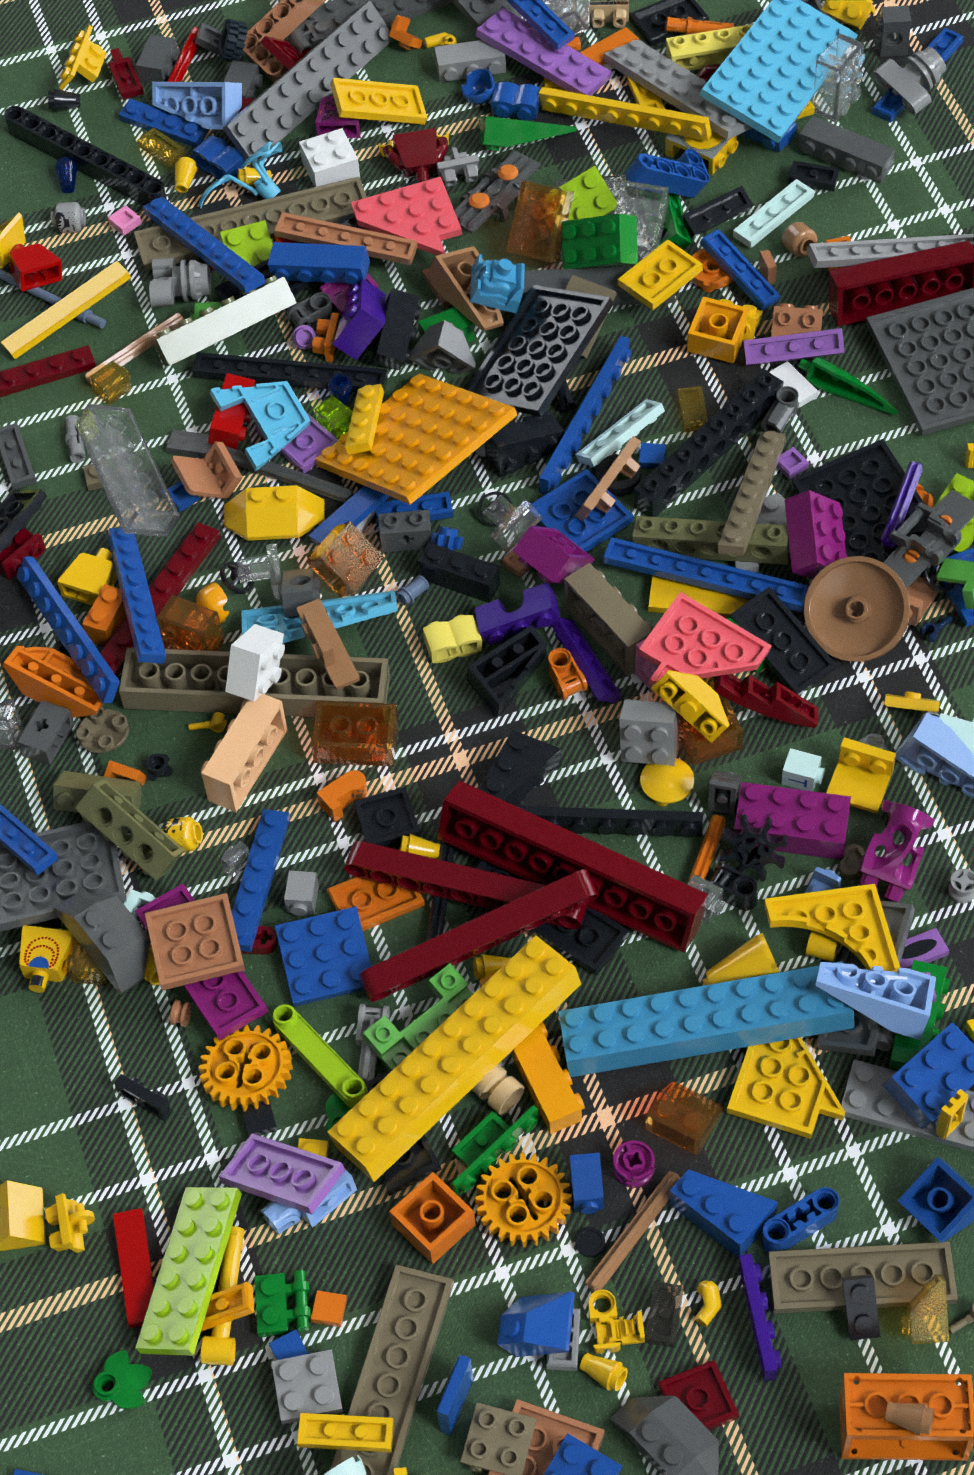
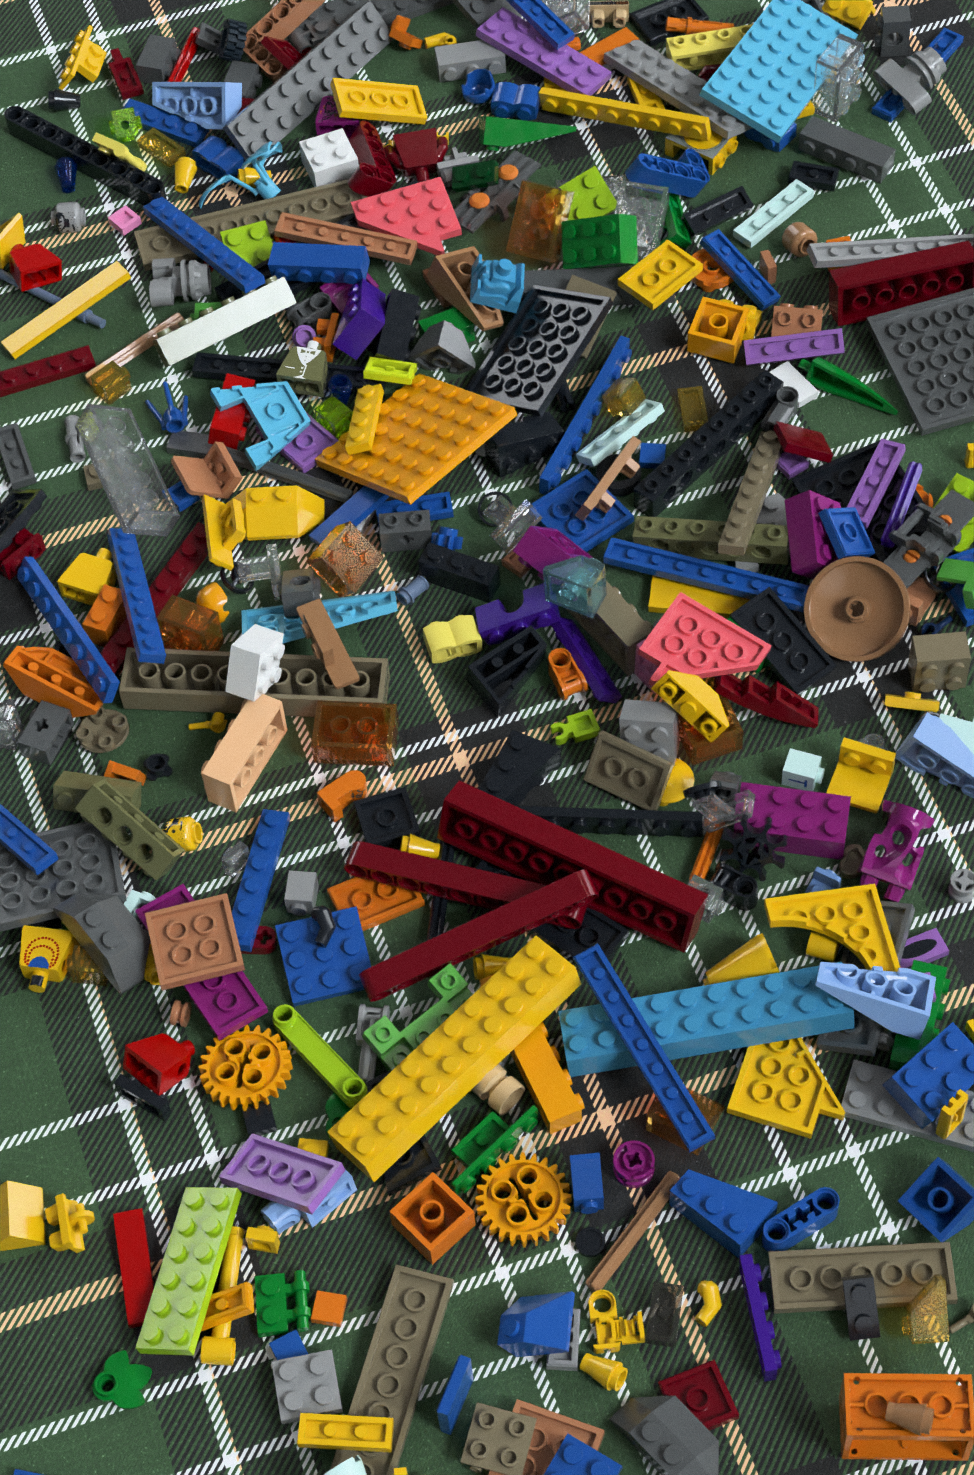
(109, 146): none -> light yellow plate
(121, 115): none -> clear neon green brick
(158, 1061): none -> red torso
(173, 418): none -> blue plant
(223, 529): none -> yellow bracket
(262, 1239): none -> yellow plate
(305, 369): none -> olive torso
(326, 923): none -> black arm
(374, 170): none -> dark red beam
(390, 370): none -> neon yellow tile
(475, 175): none -> dark green plate
(576, 584): none -> clear light blue slope
(579, 726): none -> lime plate
(623, 397): none -> clear yellow brick
(628, 771): none -> dark tan tile
(644, 1048): none -> blue tile
(720, 812): none -> clear piece
(803, 442): none -> dark red tile
(846, 532): none -> blue tile
(876, 479): none -> medium lavender plate
(939, 661): none -> dark tan brick

